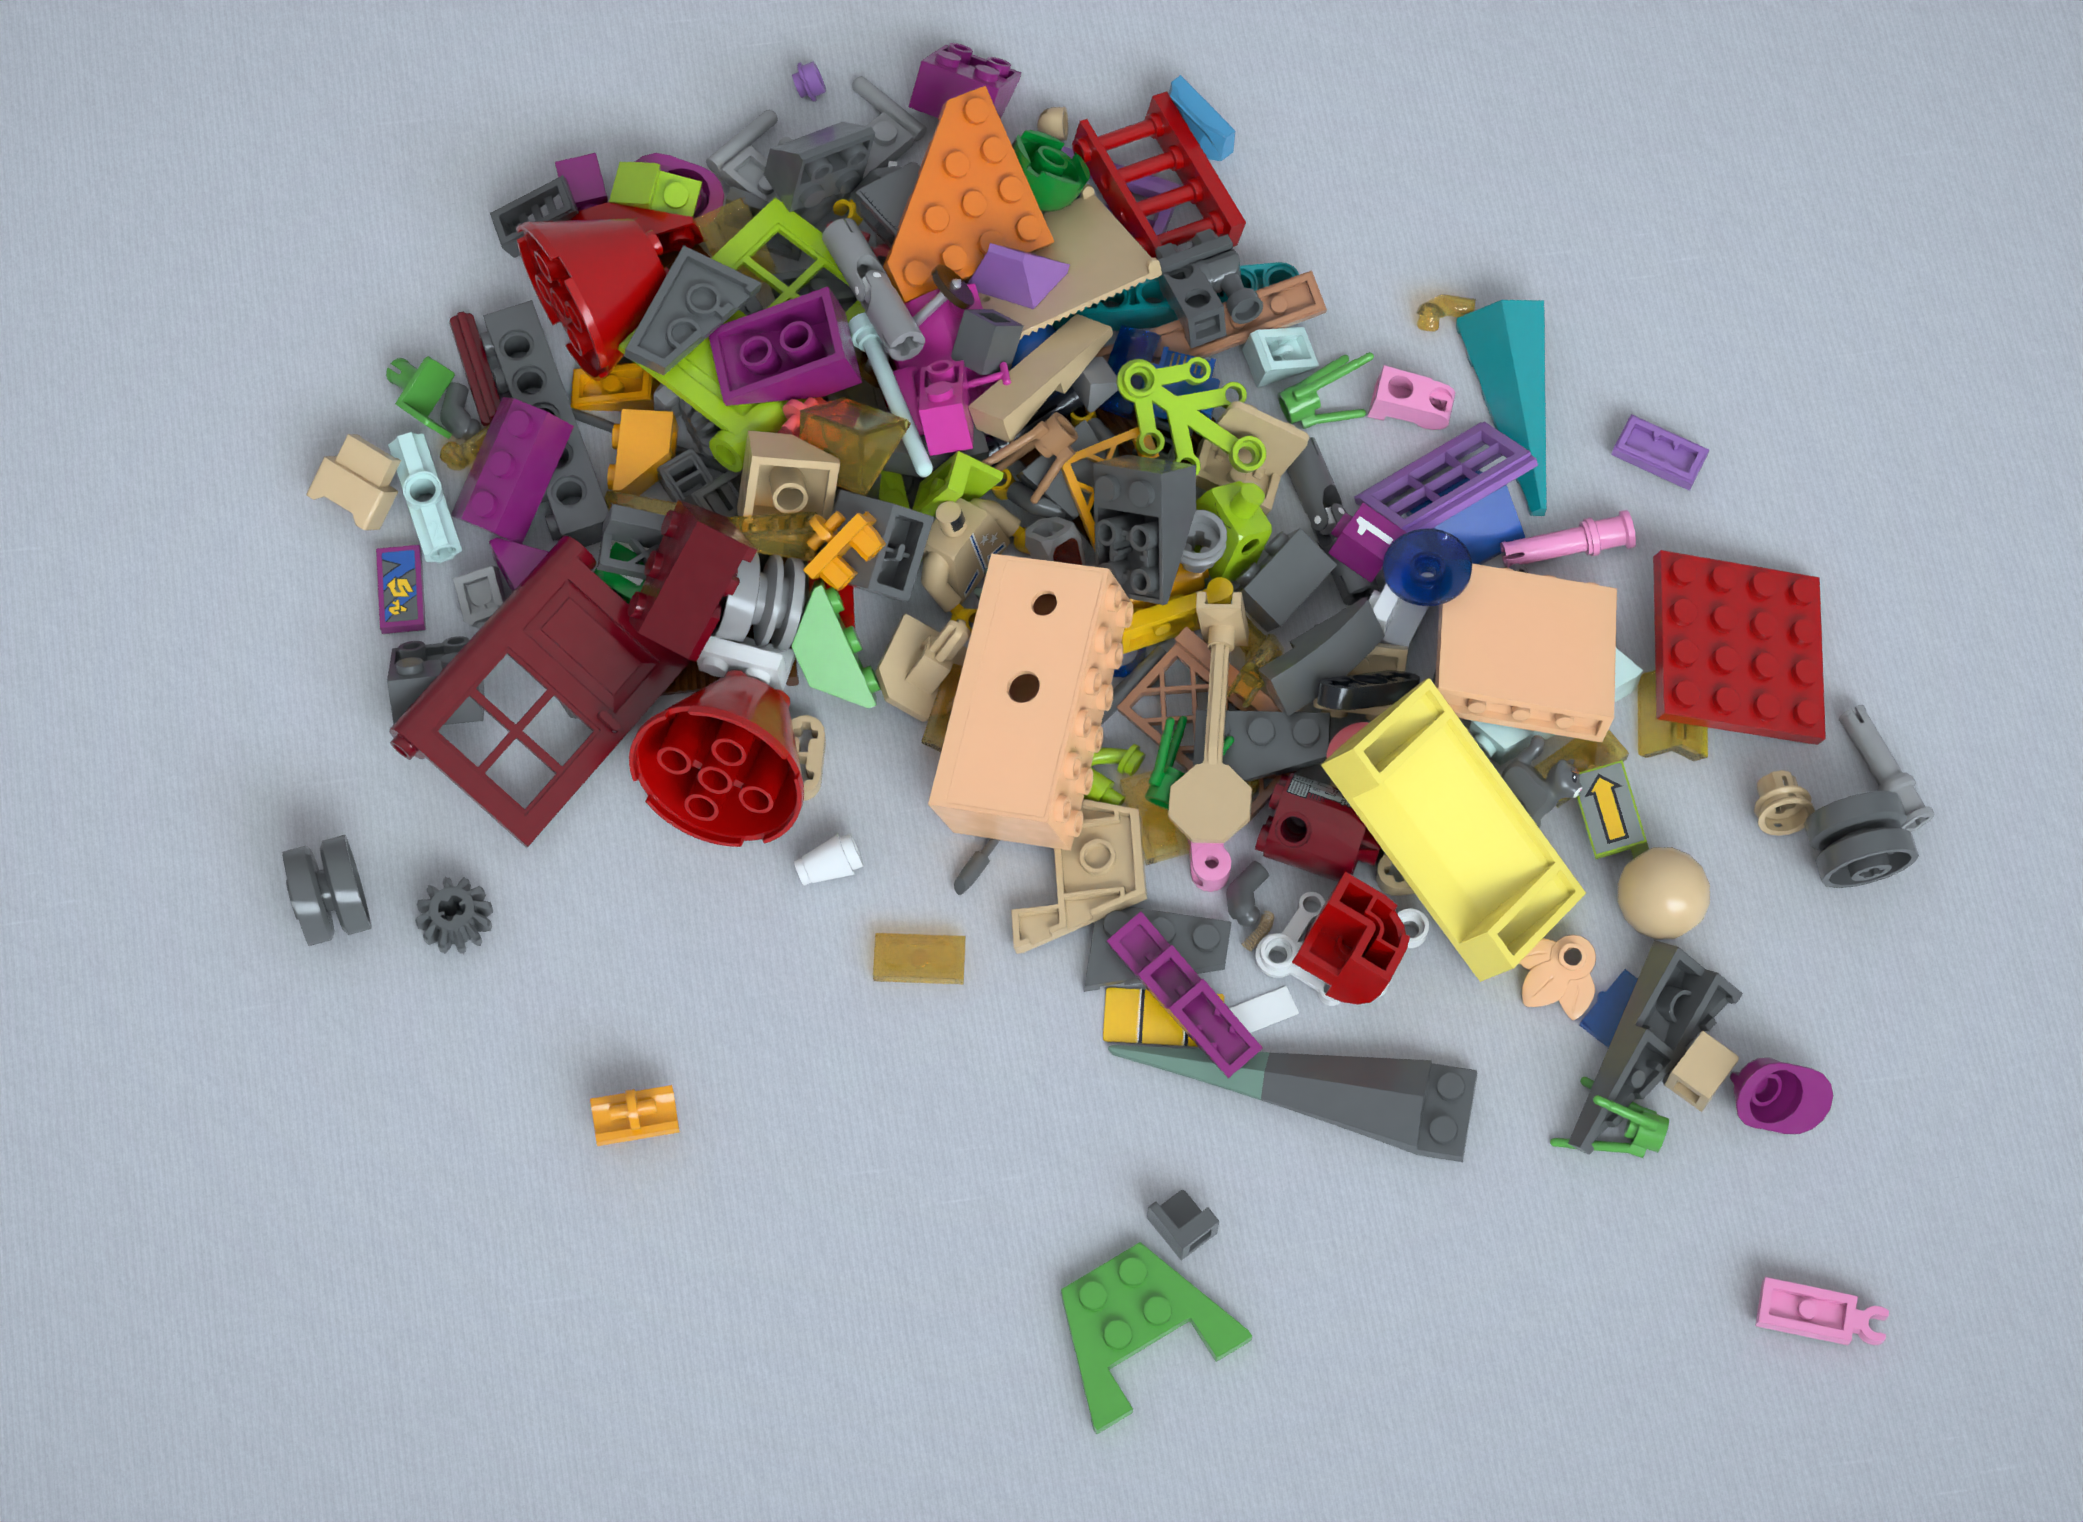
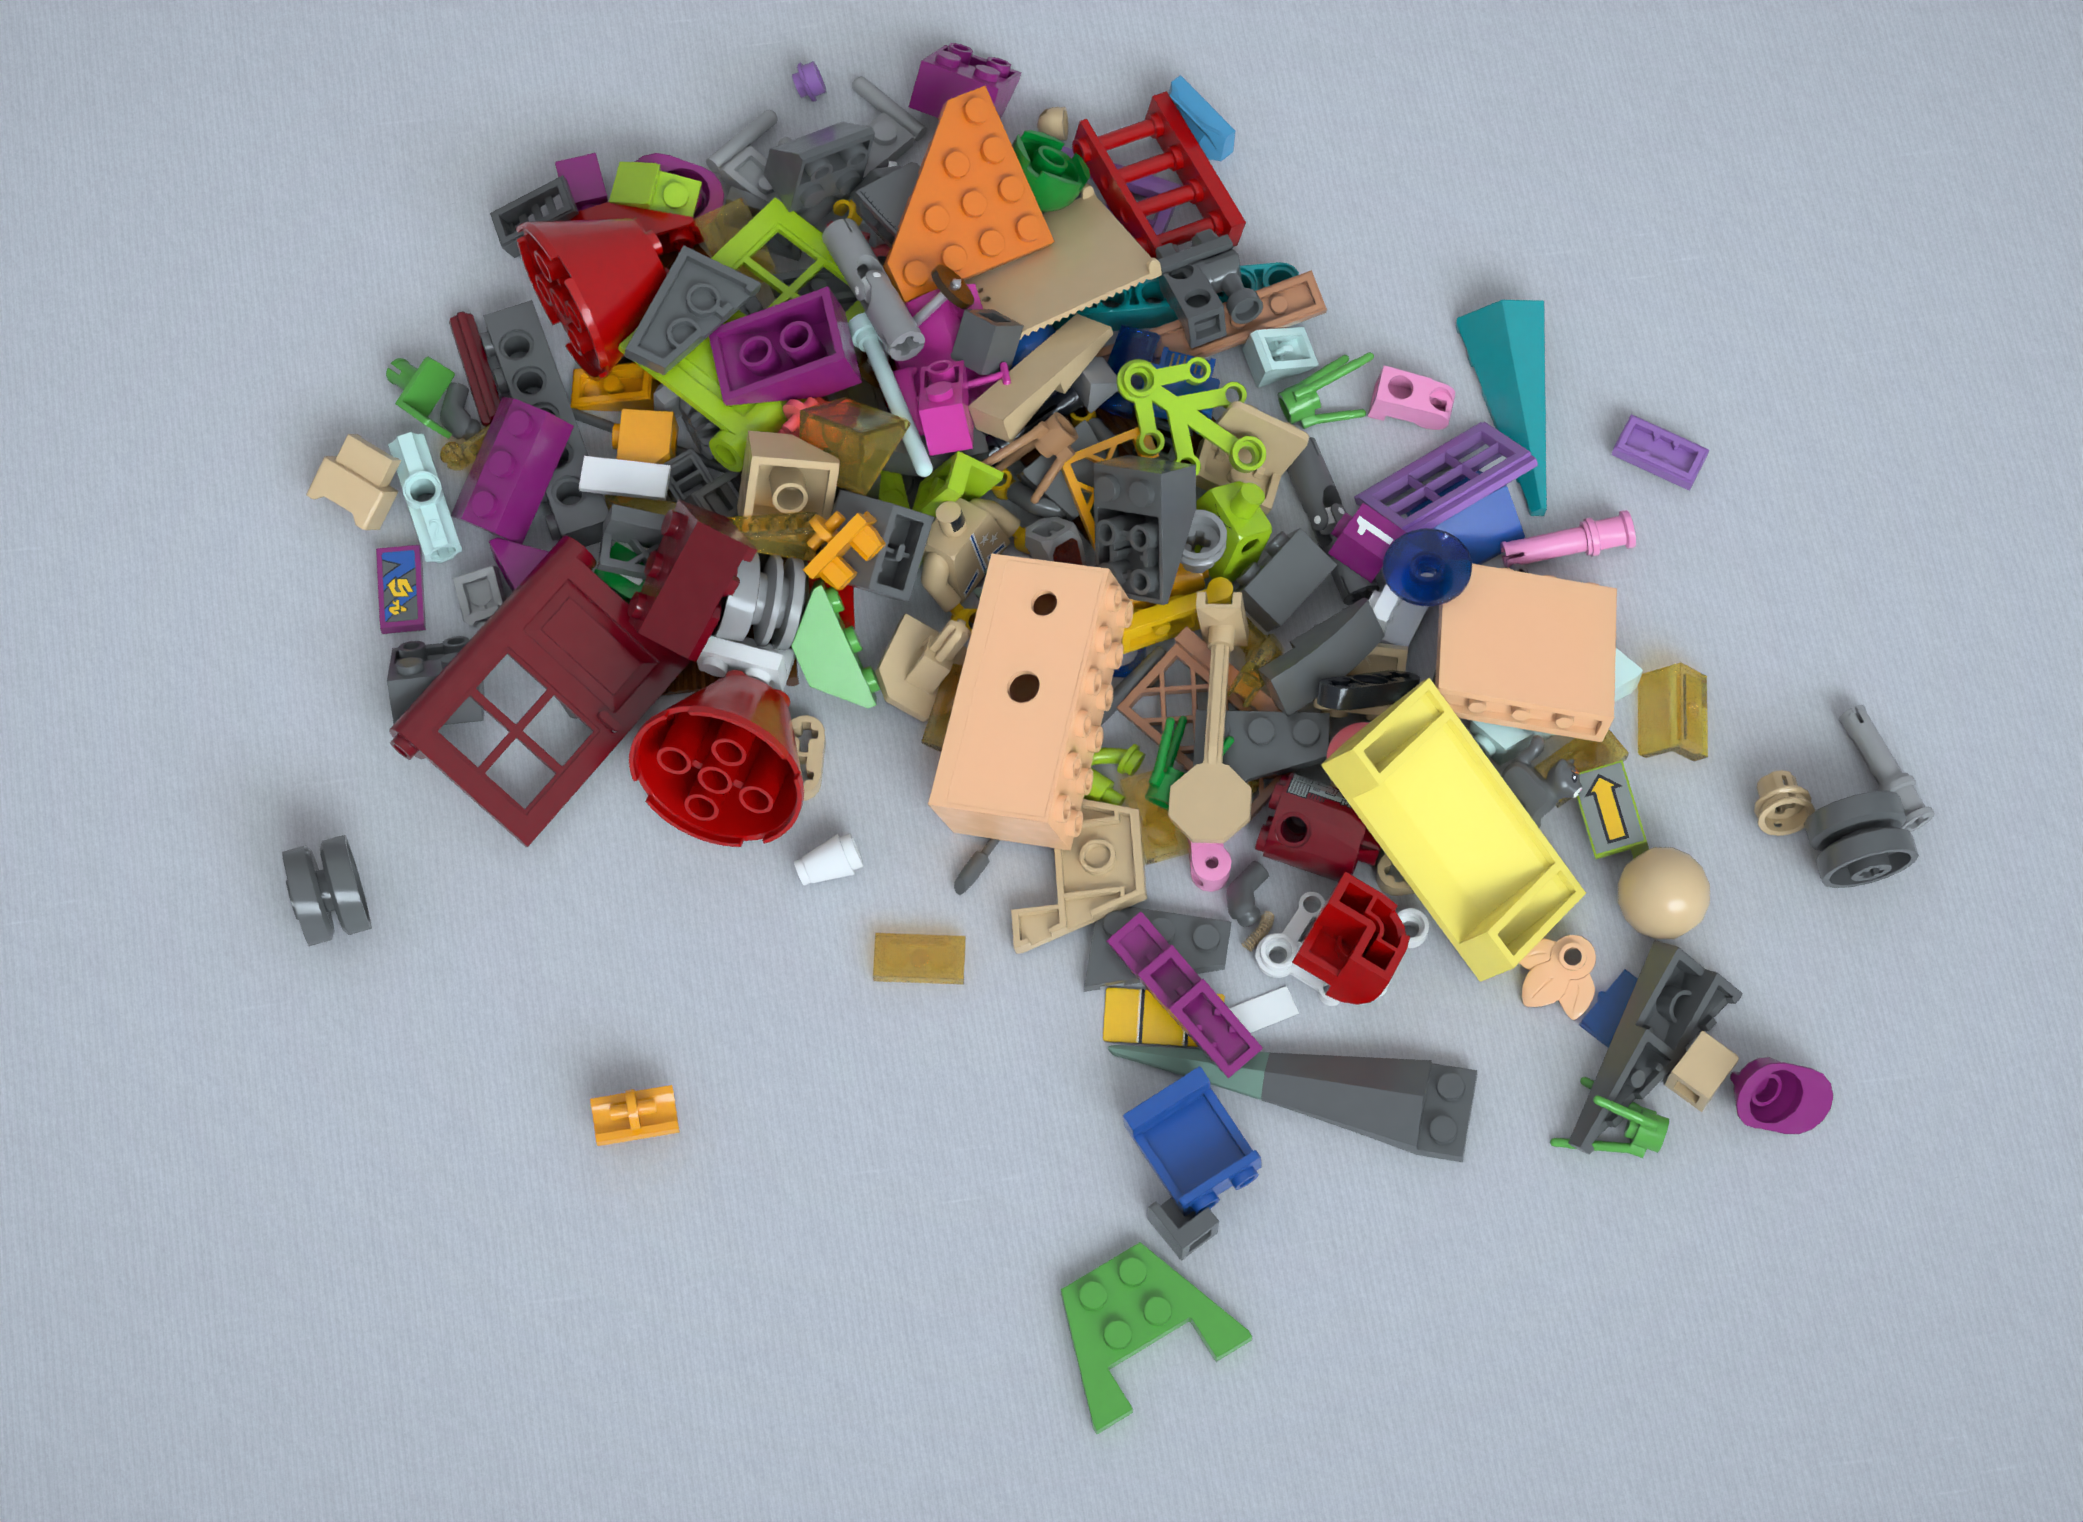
(446, 903): dark grey gear -> none
(624, 478): none -> white piece
(1017, 275): medium lavender slope -> none
(1192, 1143): none -> blue panel
(1442, 306): clear yellow arm -> none
(1738, 648): red plate -> none
(1816, 1313): bright pink plate -> none

